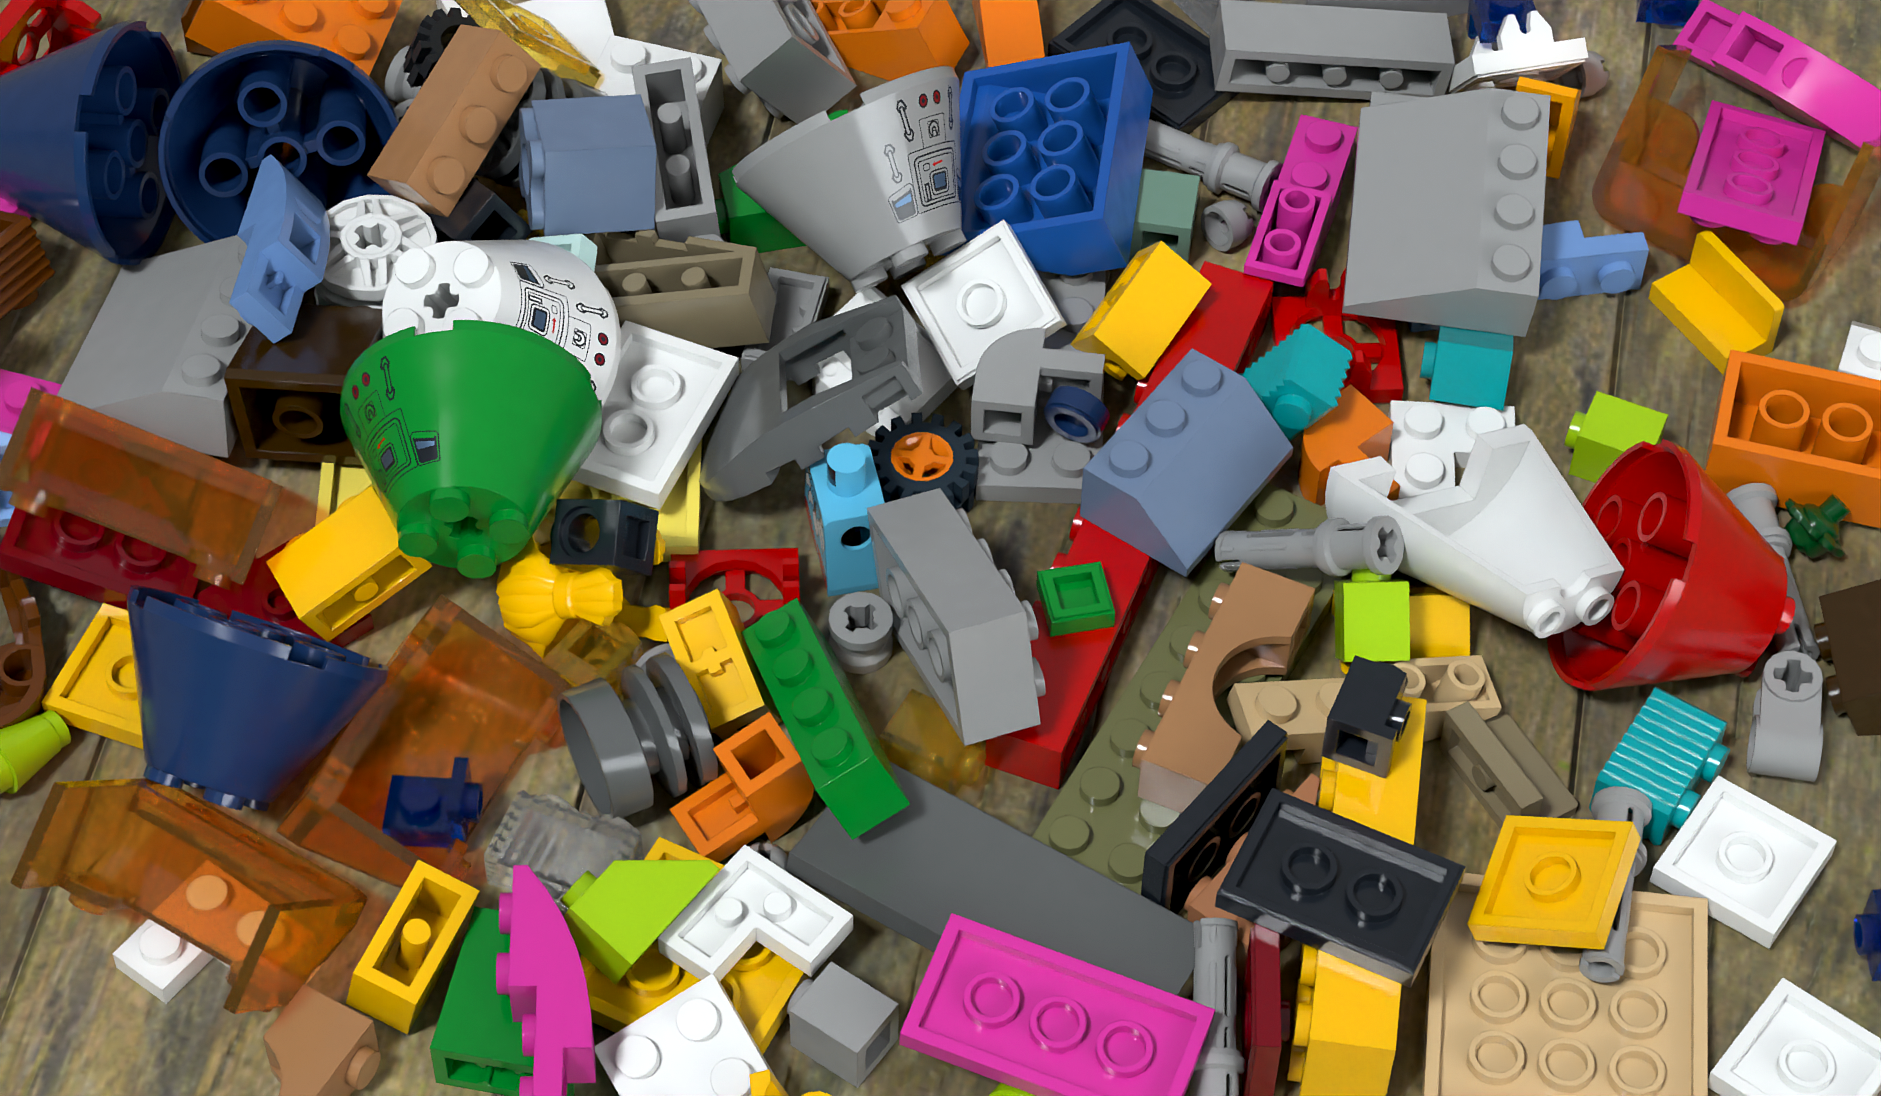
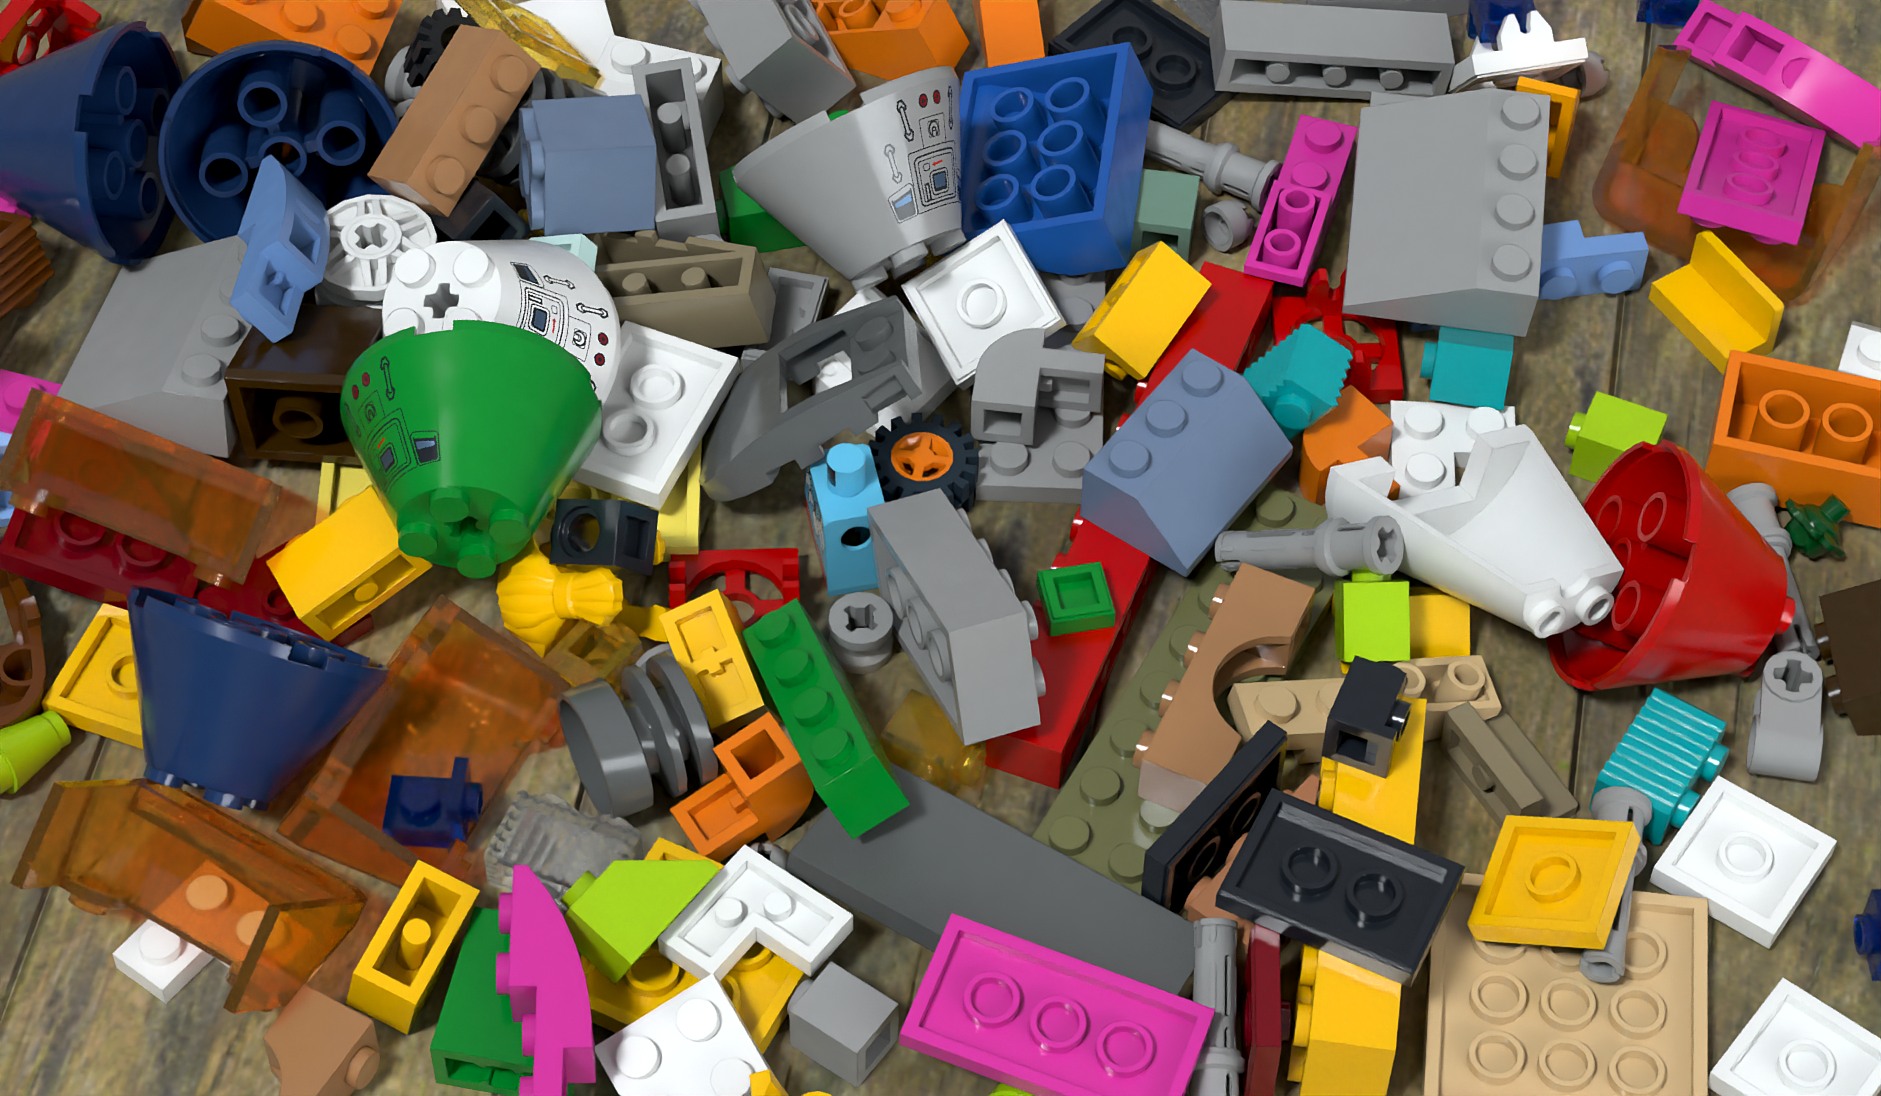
(1076, 414): dark blue tile -> none

